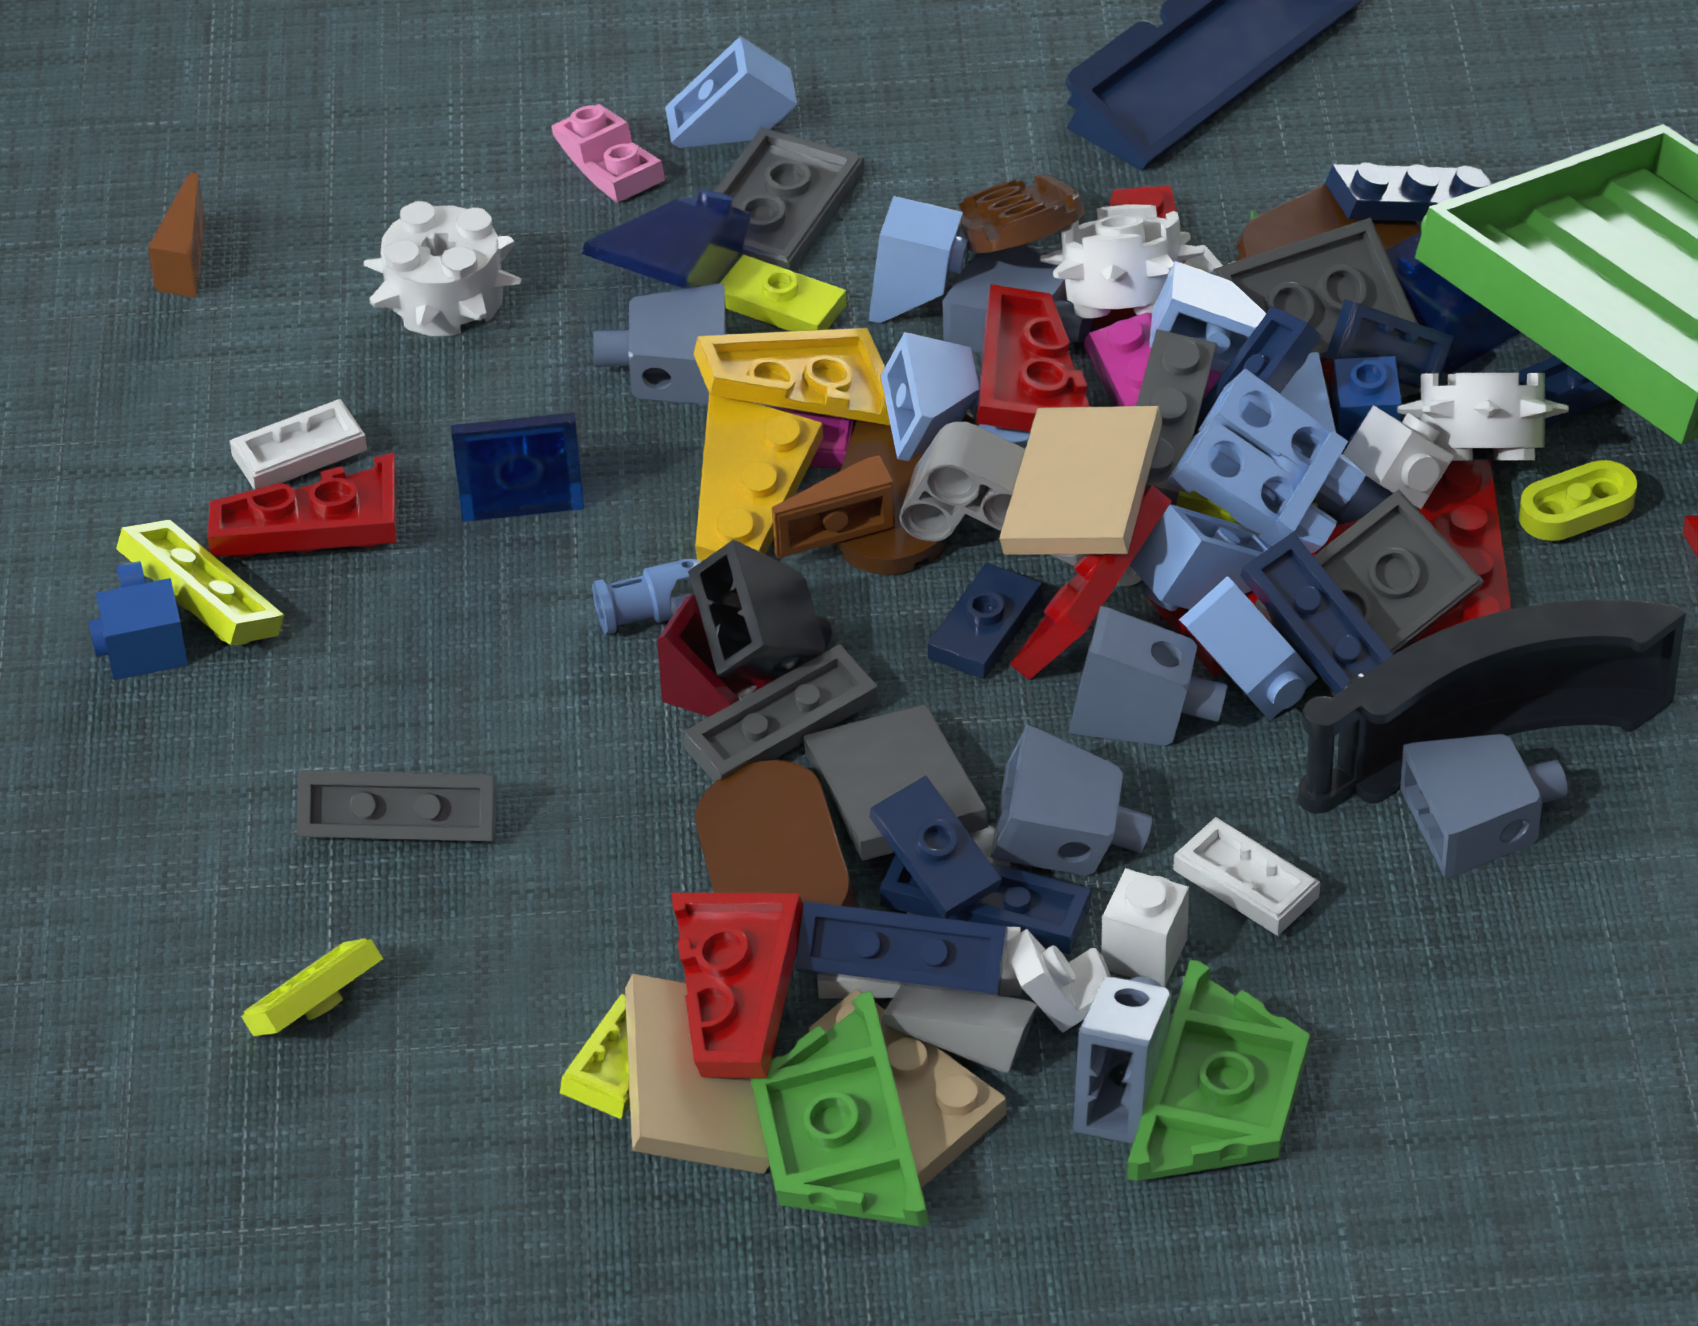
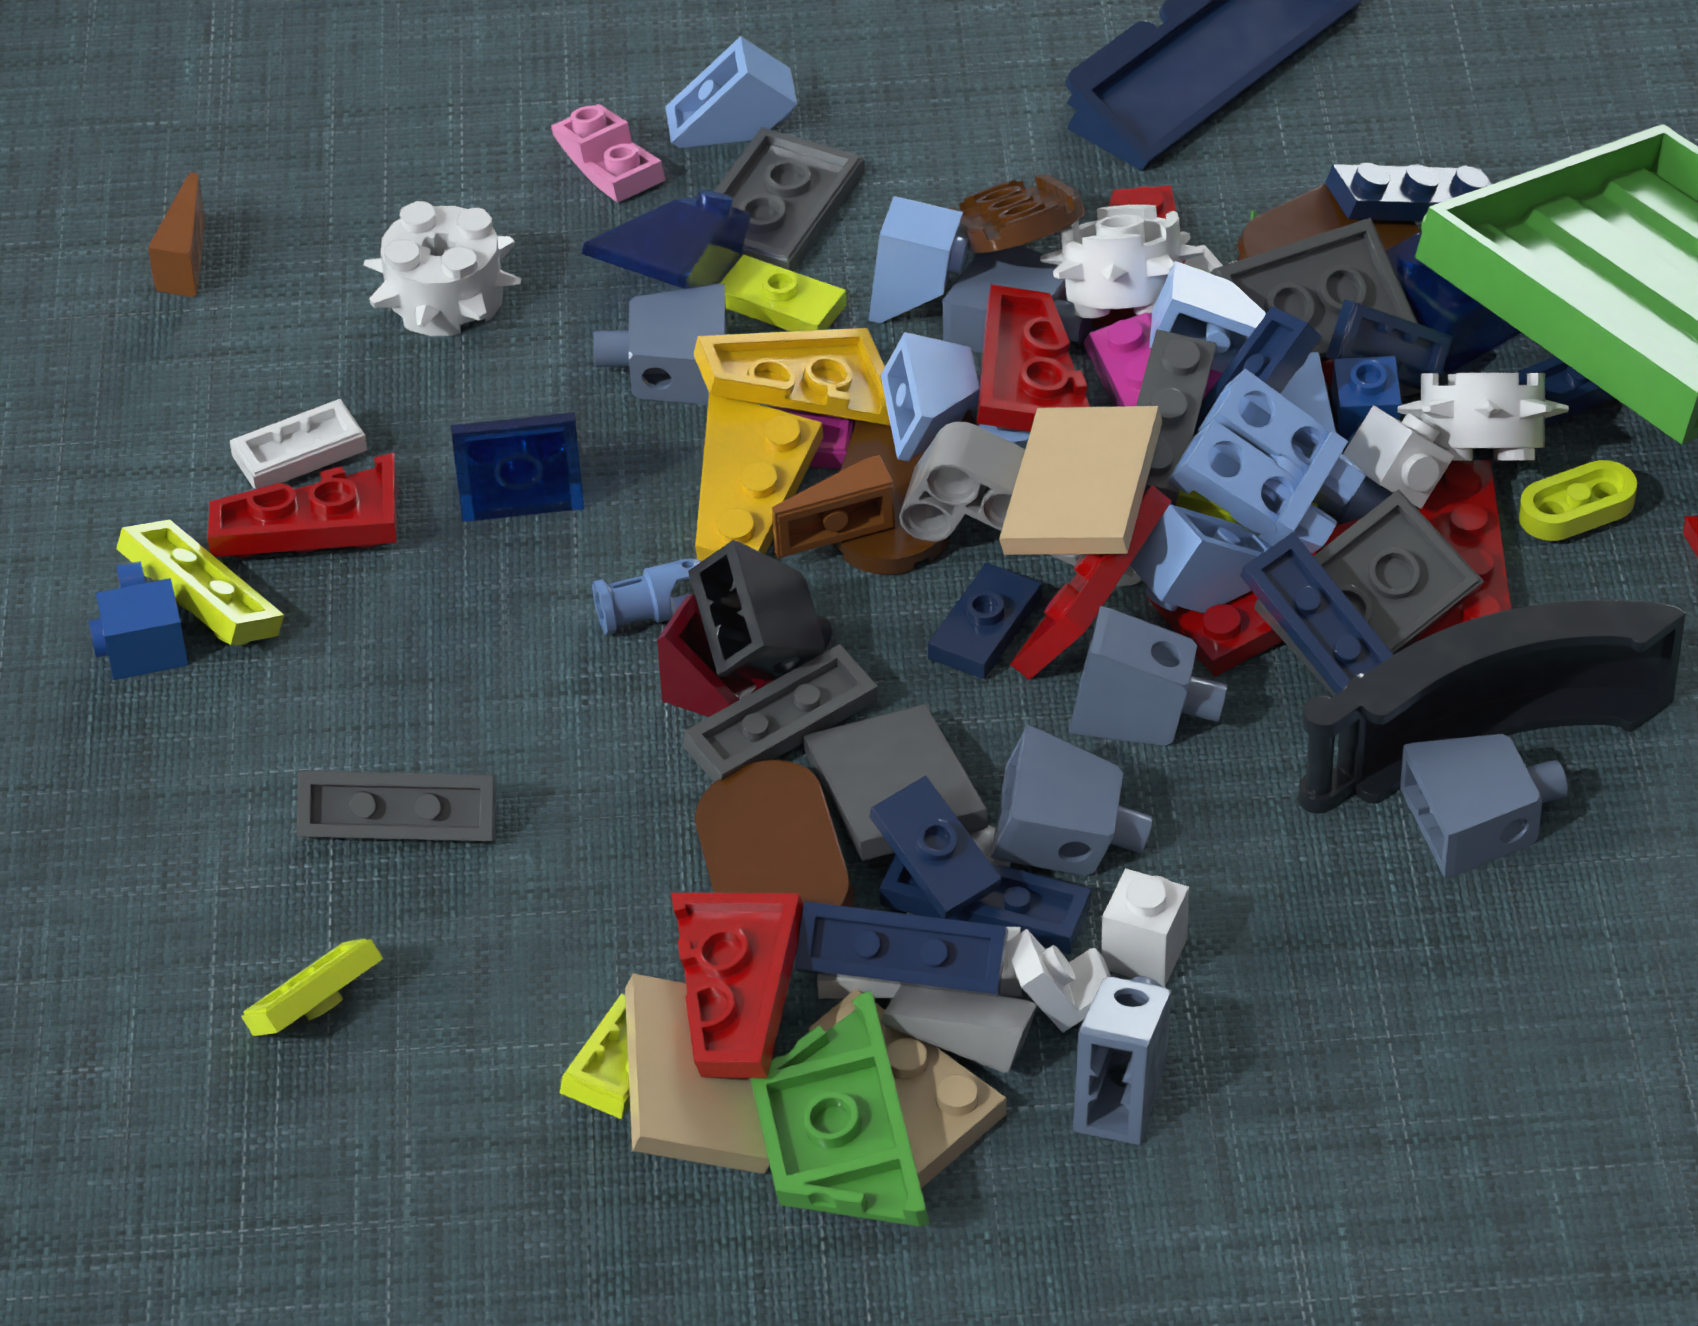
(1219, 1083): bright green wing -> none
(1246, 876): white plate -> none
(1249, 648): light blue slope -> none

